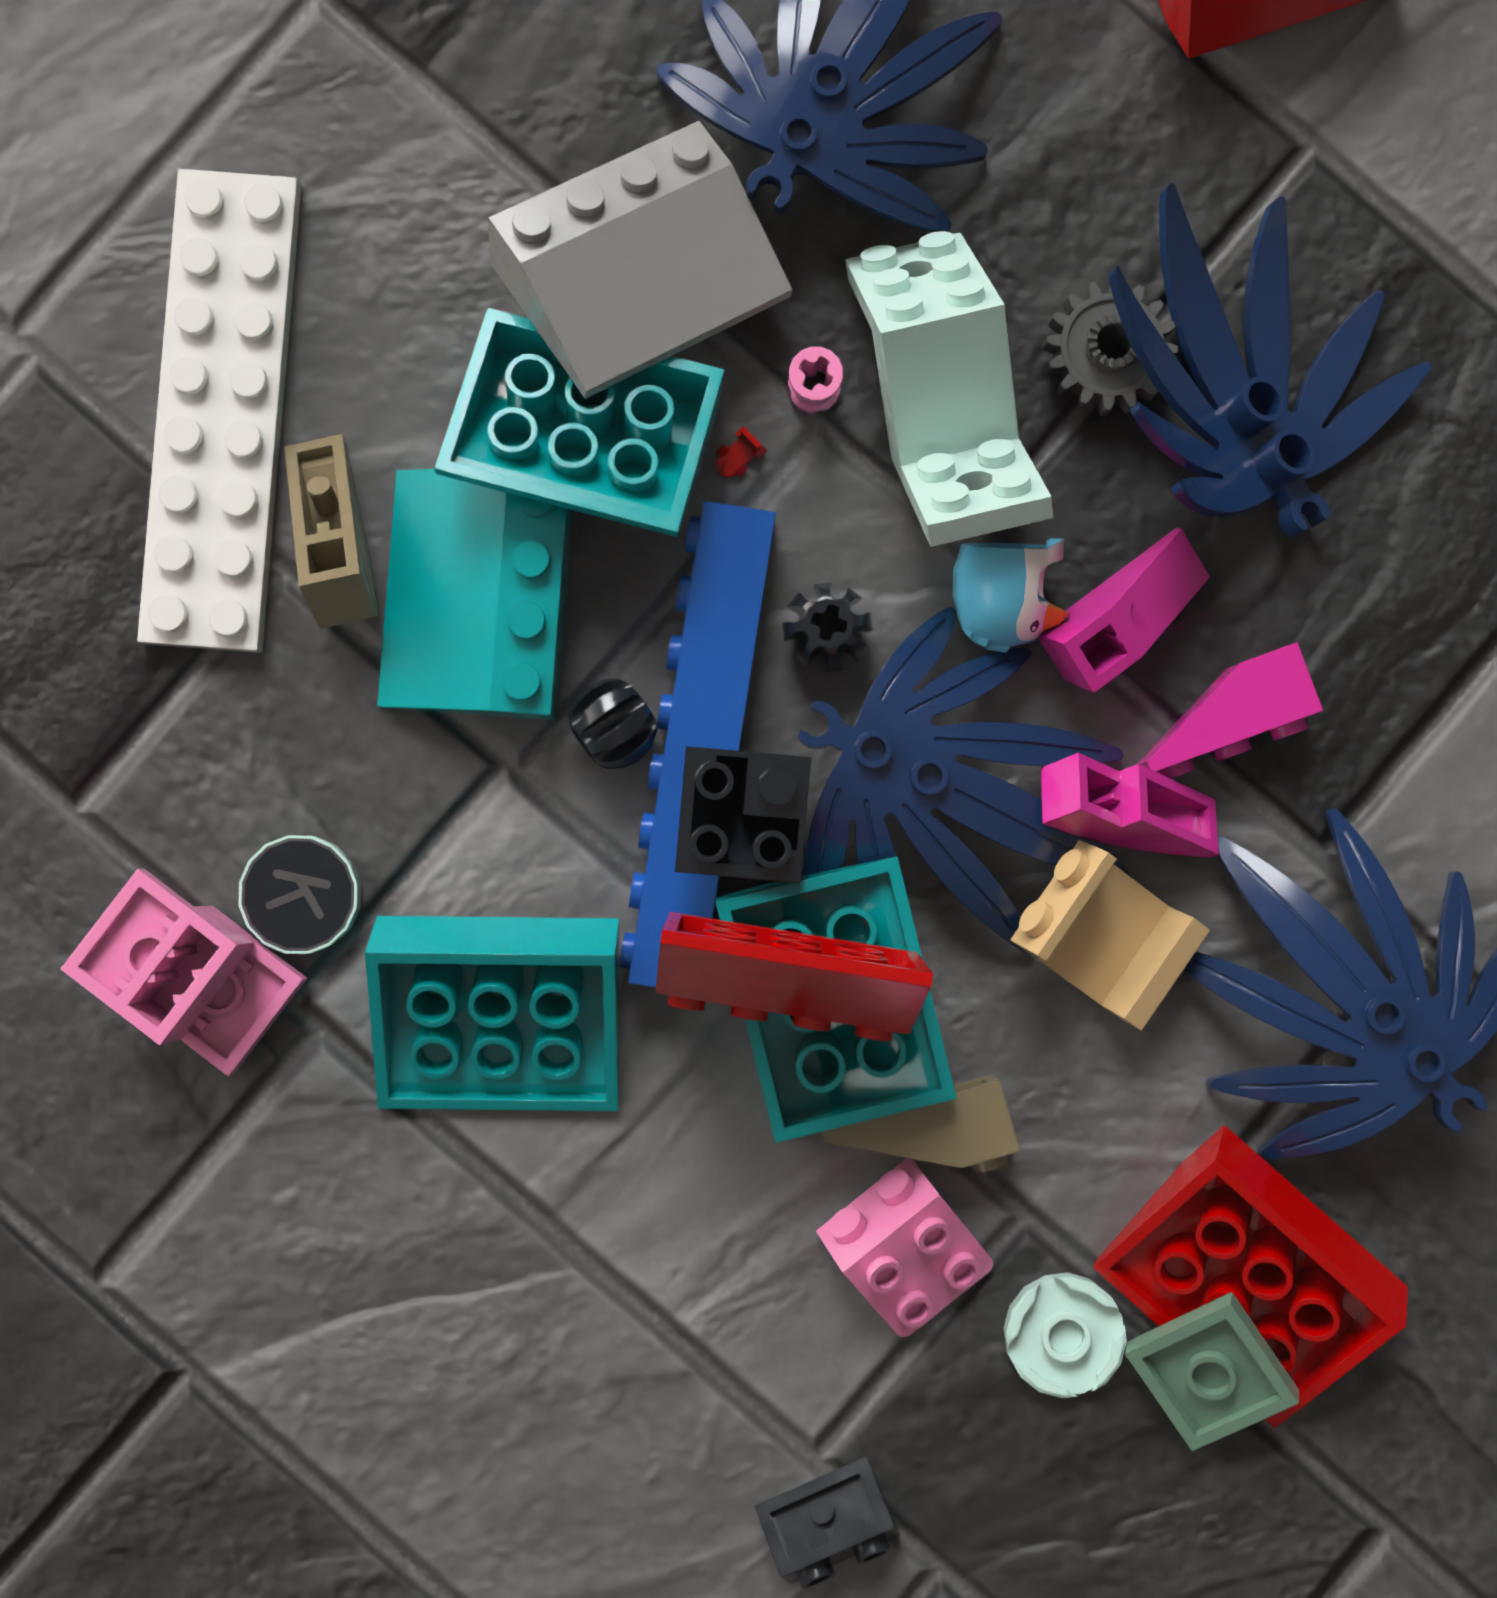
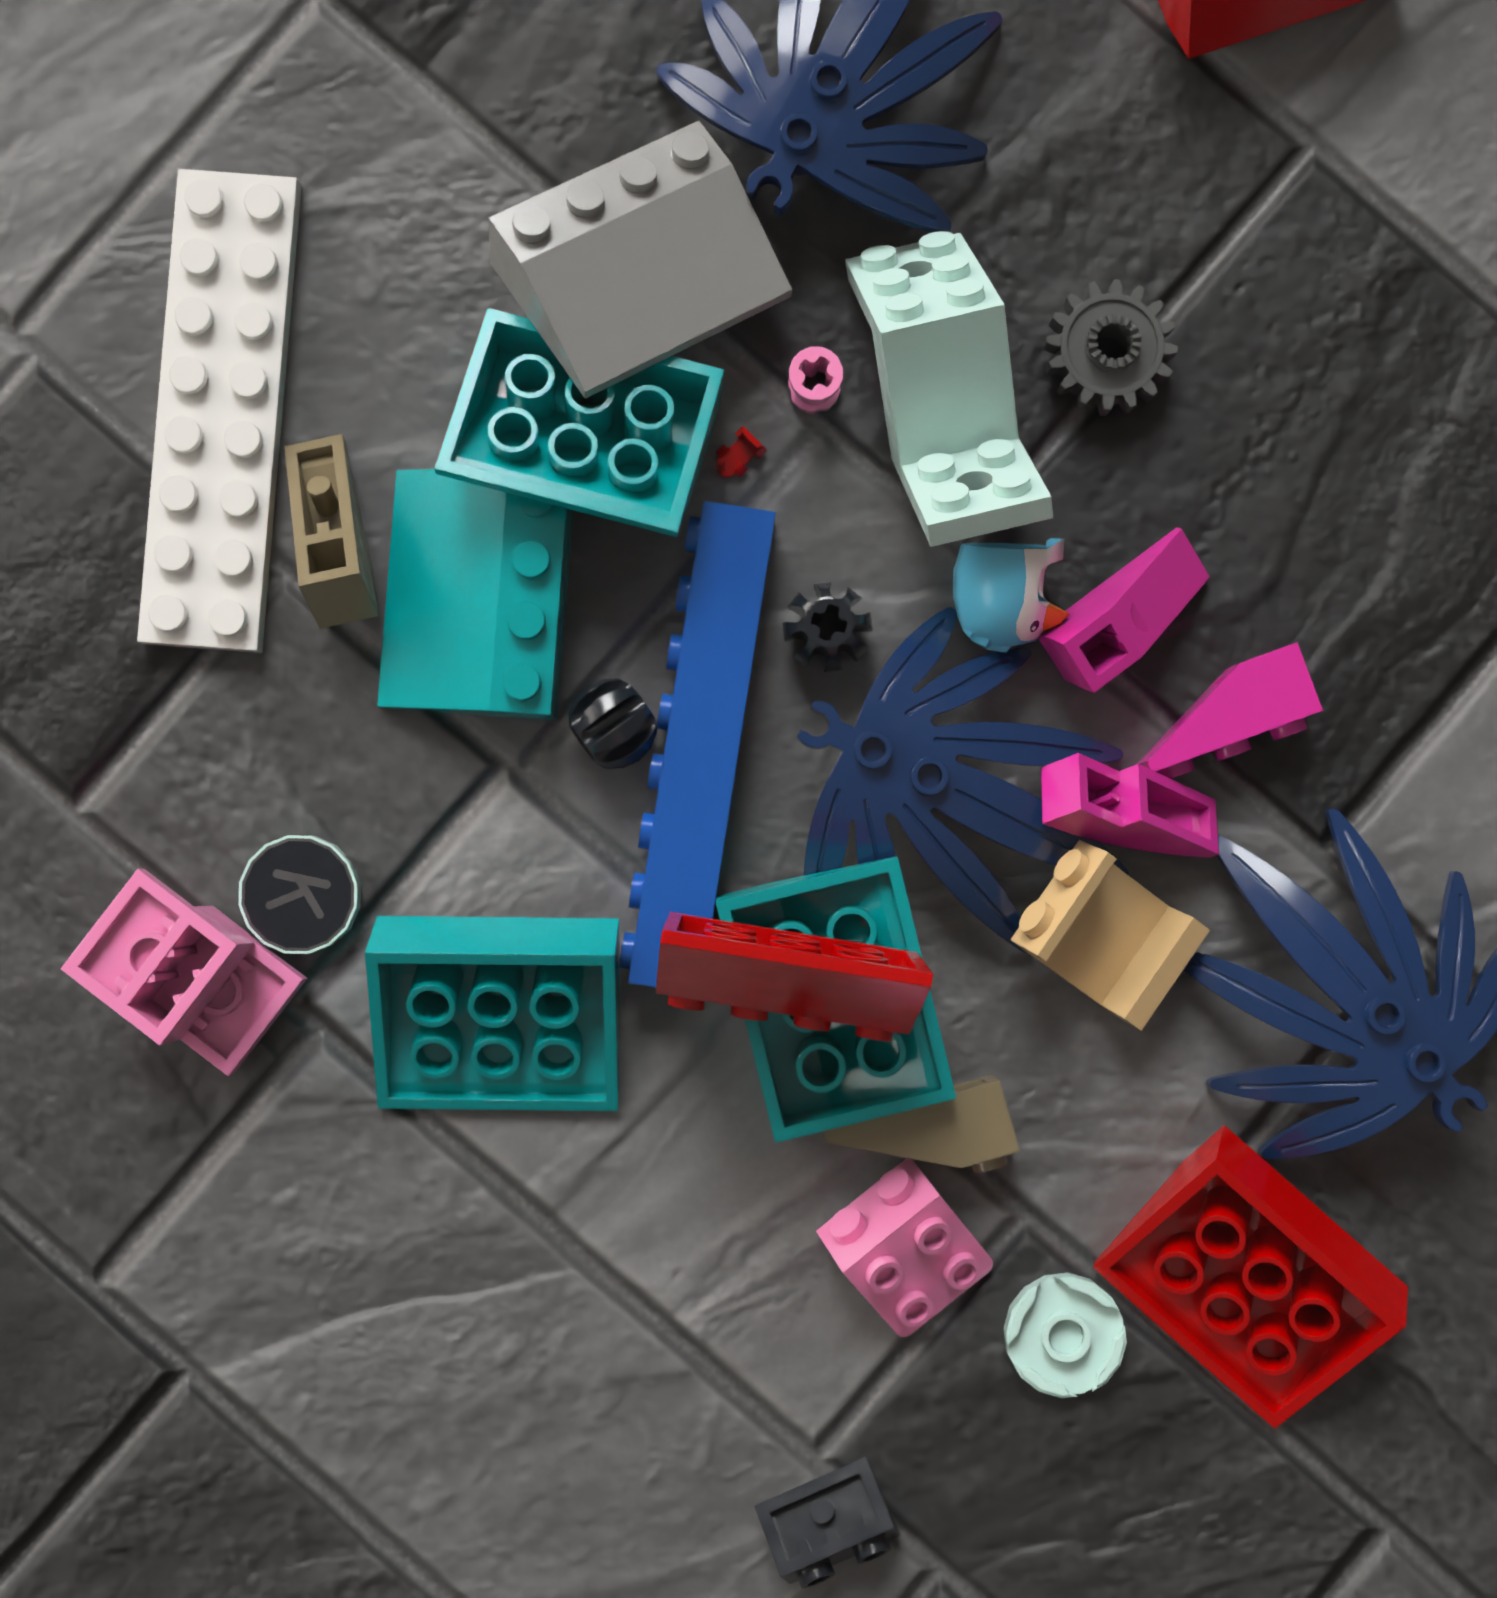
(743, 814): black slope -> none
(1212, 1372): sand green plate -> none
(1255, 438): dark blue plant -> none

